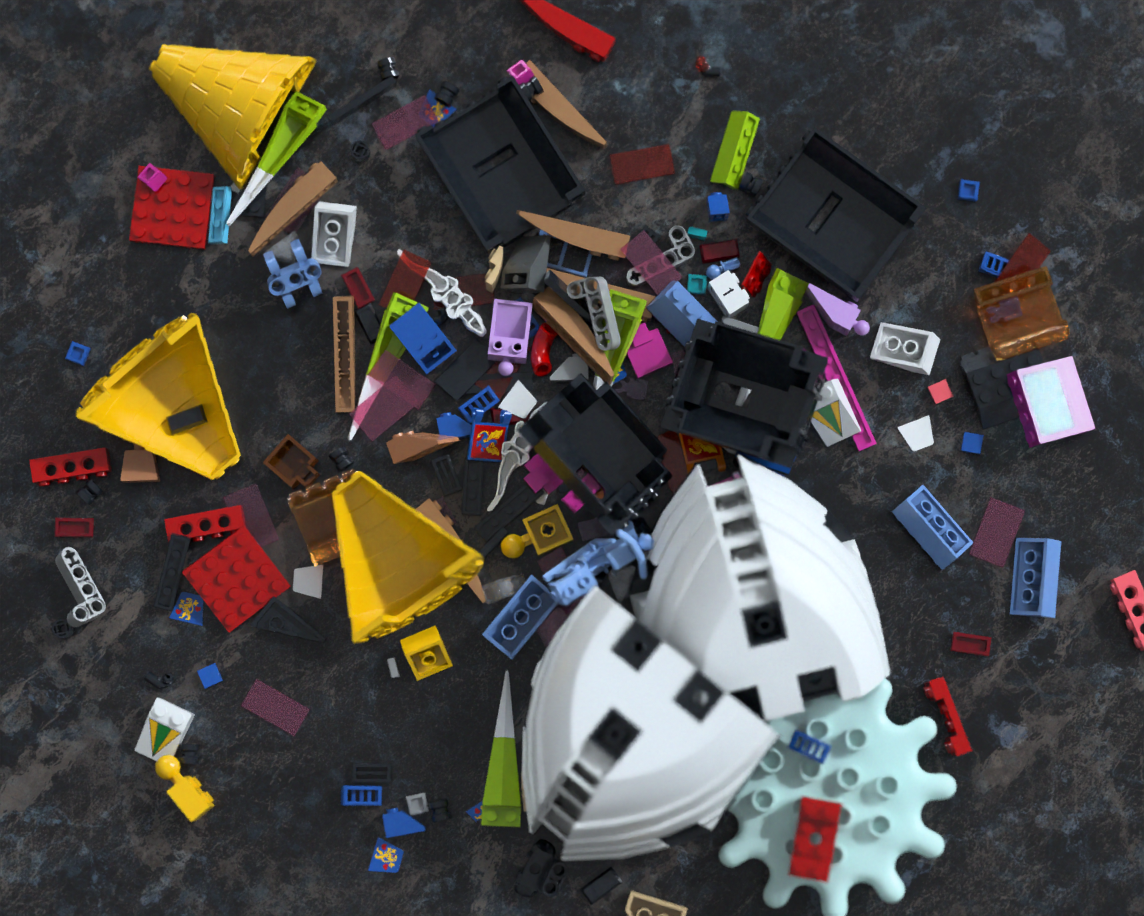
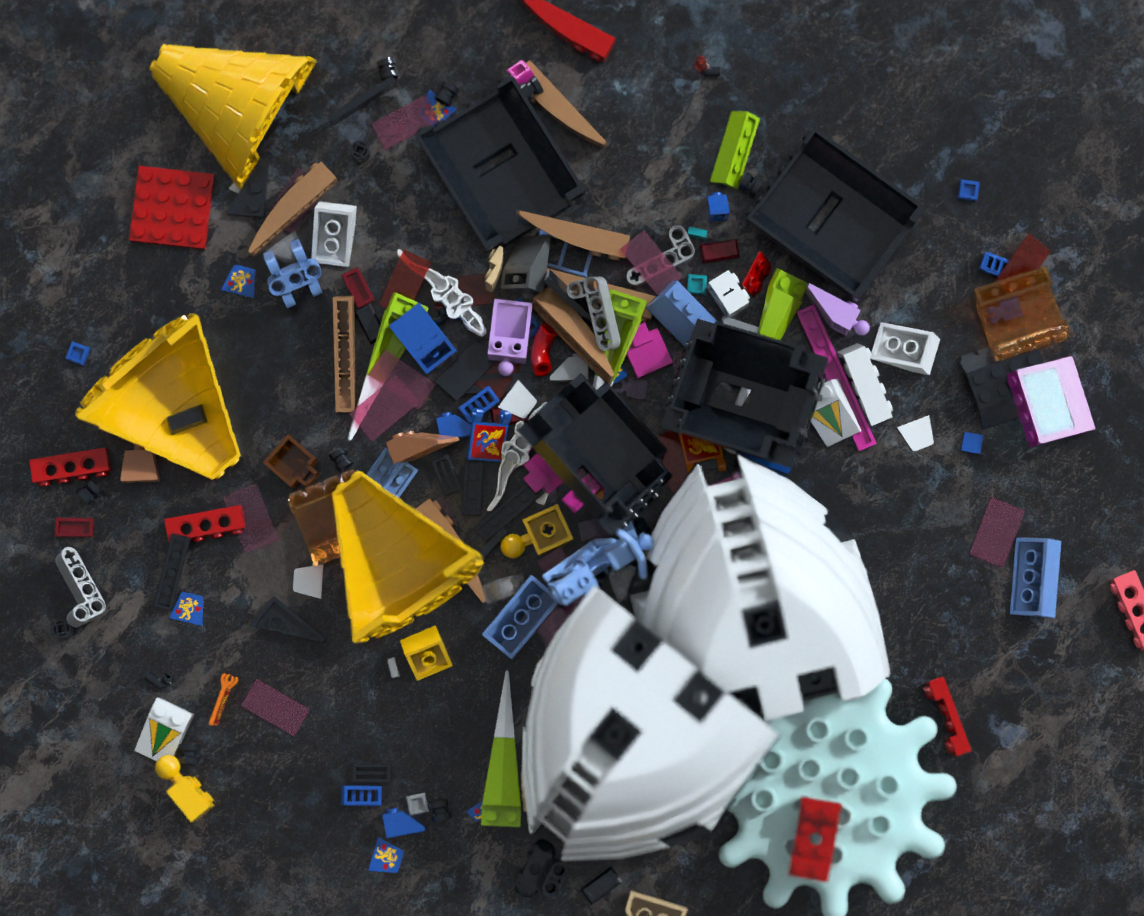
(152, 177): dark pink slope -> none
(210, 675): blue tile -> none
(219, 215): medium azure tile -> none
(220, 704): none -> orange flag
(236, 578): red plate -> none
(240, 281): none -> blue sticker
(293, 128): lime plate -> none
(390, 475): none -> medium blue slope
(642, 164): clear red piece -> none
(714, 271): medium blue axle -> none
(824, 754): blue slope -> none
(866, 383): none -> white wedge
(932, 527): medium blue slope -> none
(940, 392): coral tile -> none
(971, 644): dark red tile -> none

